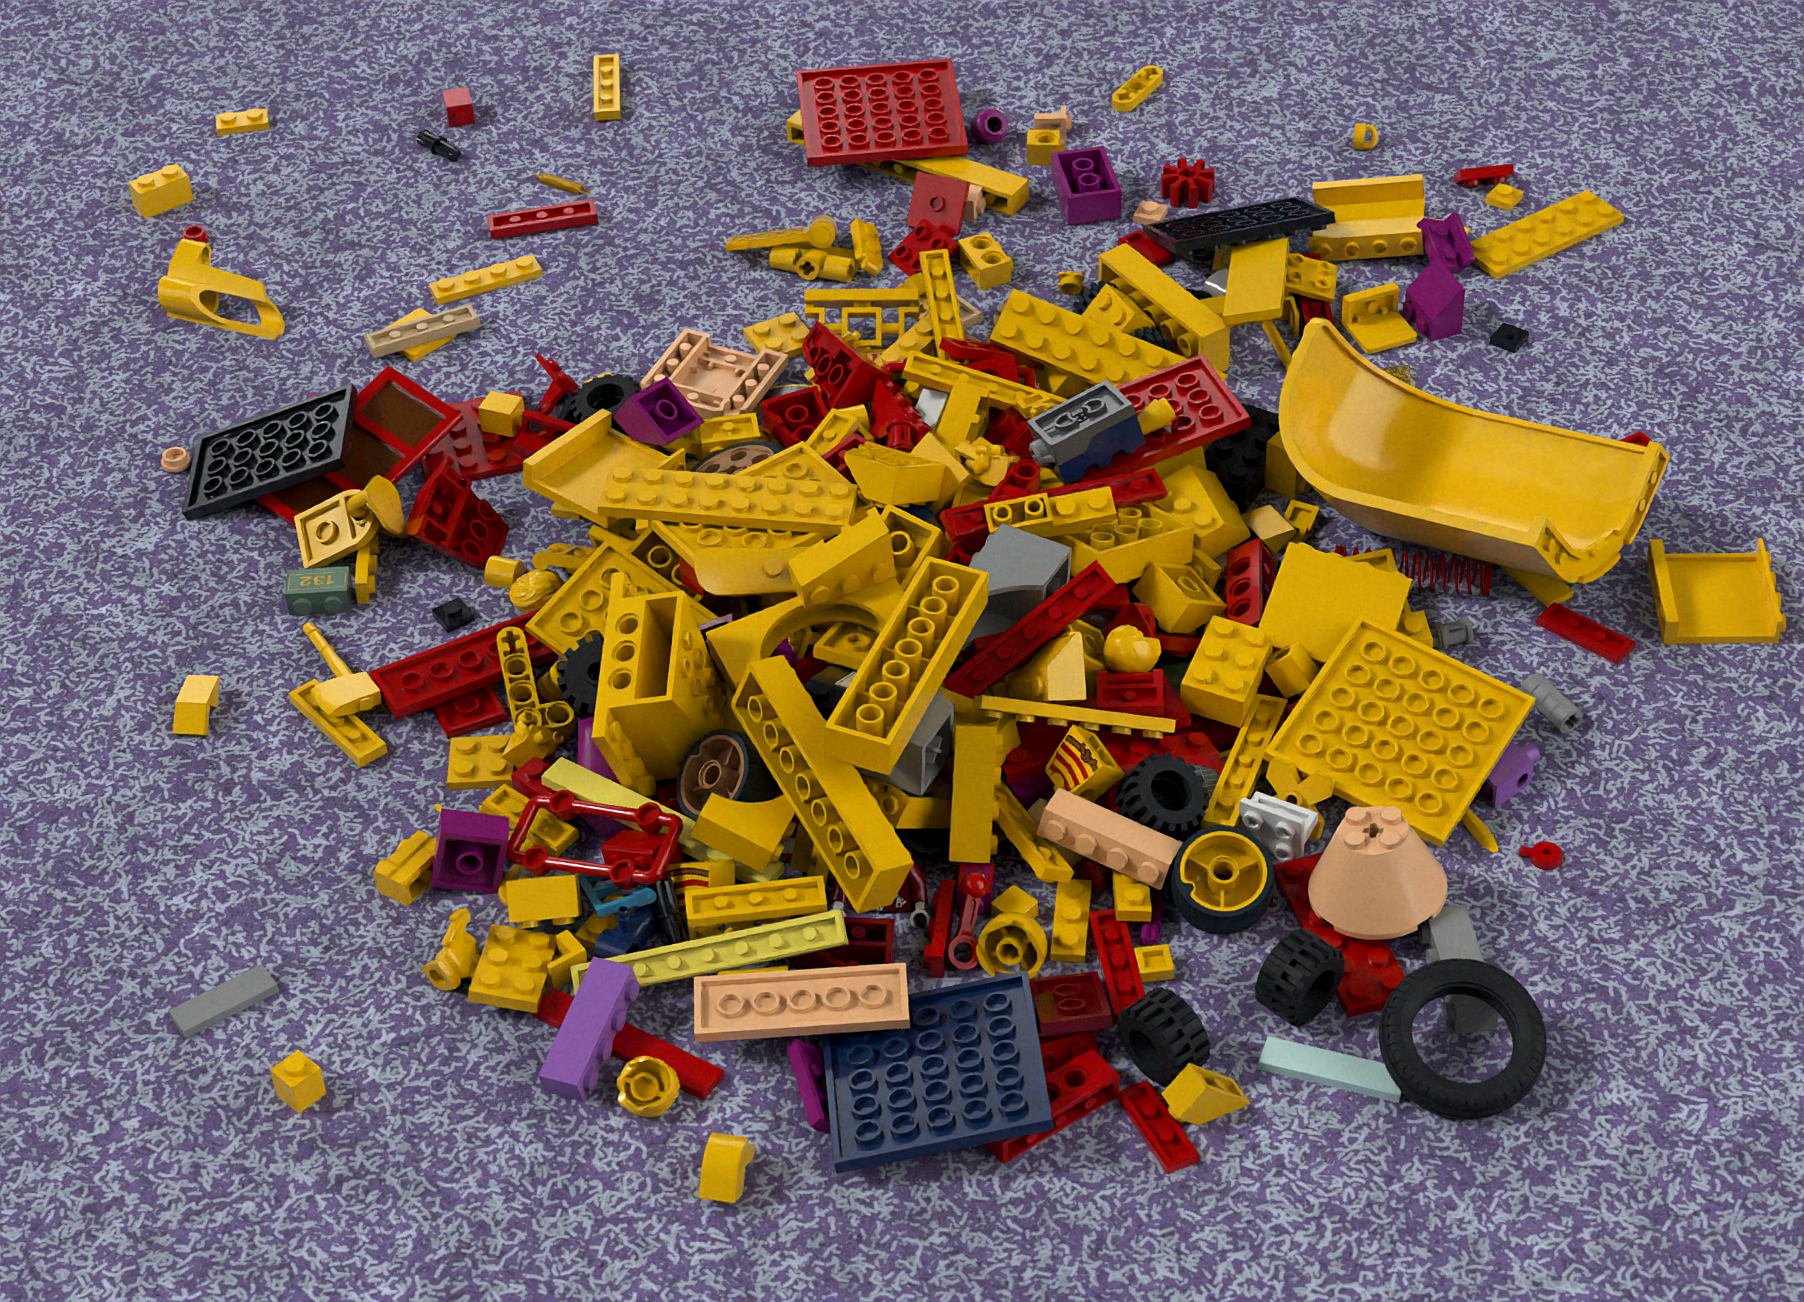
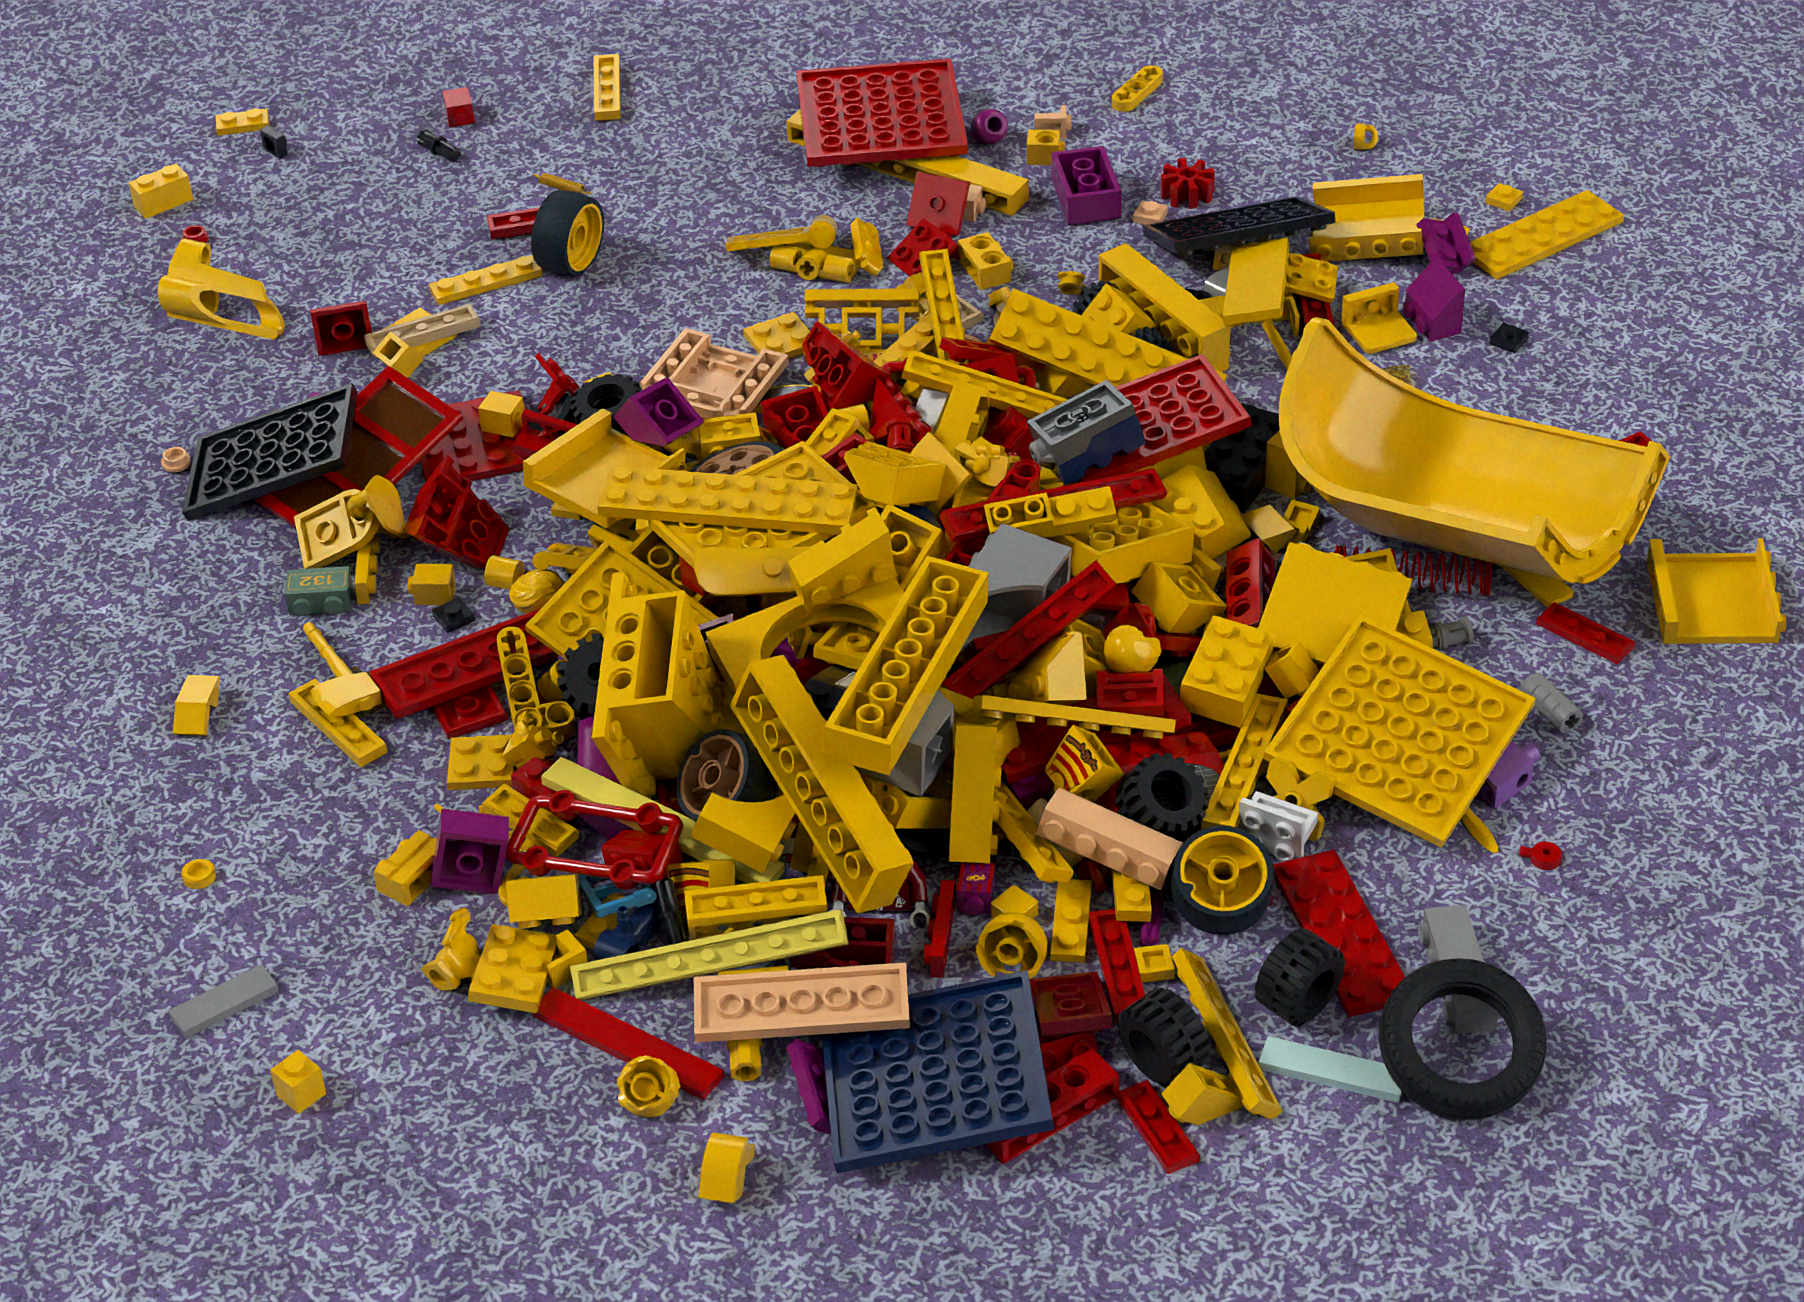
(198, 873): none -> yellow tile
(274, 142): none -> black plate
(341, 327): none -> red slope
(398, 355): none -> yellow brick
(432, 584): none -> yellow brick
(567, 233): none -> black wheel
(589, 1029): medium lavender brick -> none
(745, 1059): none -> yellow piece
(974, 887): red piece -> none
(999, 296): none -> yellow plate
(1034, 404): yellow plate -> none
(1147, 248): red tile -> none
(1156, 416): yellow cone -> none
(1230, 1042): none -> yellow plate
(1376, 877): light nougat cone -> none
(1473, 176): red plate -> none

